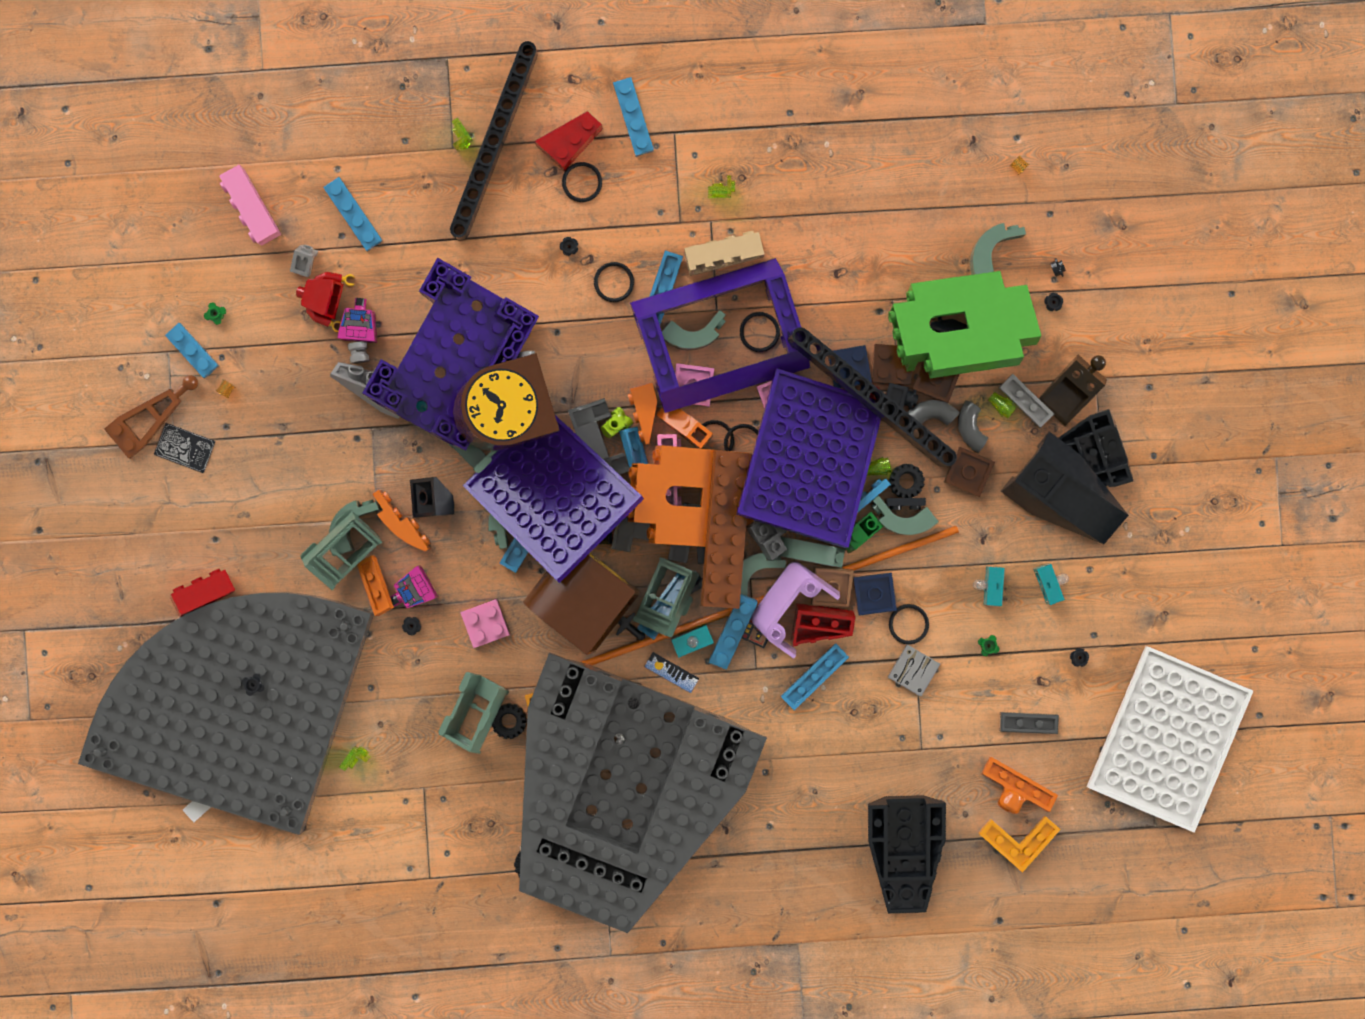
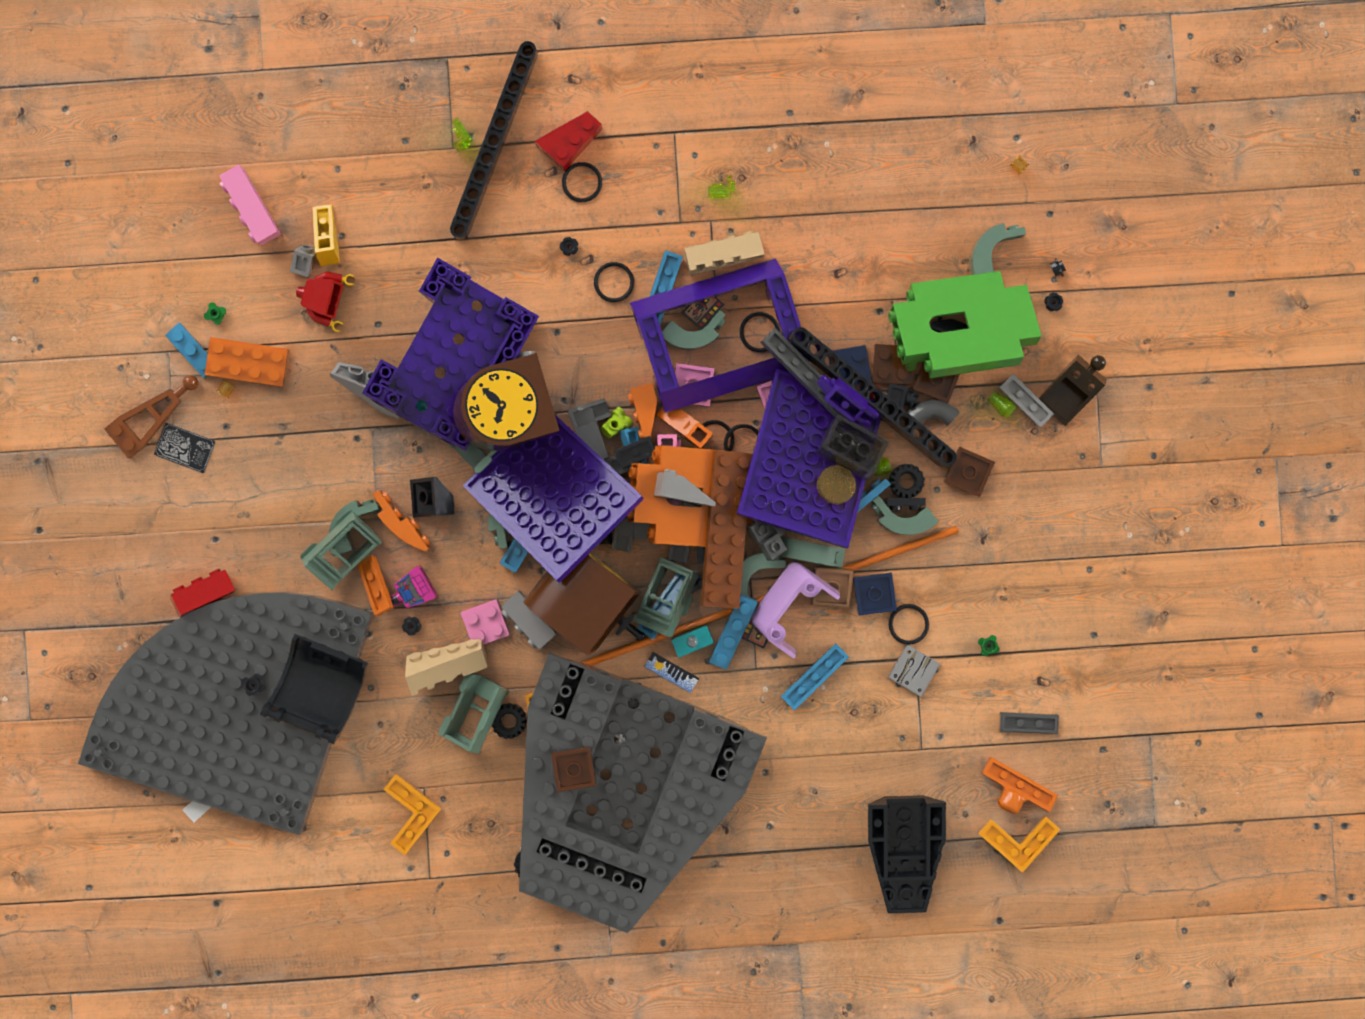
(246, 362): none -> orange plate
(316, 689): none -> black hinge
(325, 235): none -> yellow slope
(351, 760): clear neon green bracket -> none
(353, 214): dark azure plate -> none
(356, 356): light grey wheel -> none
(358, 323): torso -> none
(423, 812): none -> light orange plate
(444, 664): none -> tan wedge
(527, 622): none -> light grey brick
(573, 769): none -> reddish brown plate
(633, 116): dark azure plate -> none
(634, 452): none -> black plate
(679, 488): none -> light grey slope
(703, 311): none -> piece
(796, 365): none -> dark grey plate
(821, 623): red wedge -> none
(836, 484): none -> clear yellow tile
(846, 400): none -> dark purple hinge
(852, 447): none -> clear smoke brick
(863, 531): green slope -> none
(968, 426): dark grey cylinder -> none
(991, 586): teal piece -> none
(1050, 583): teal piece -> none
(1066, 492): black wedge -> none
(1084, 657): black plate -> none
(1101, 447): black wedge -> none
(1169, 739): white plate -> none

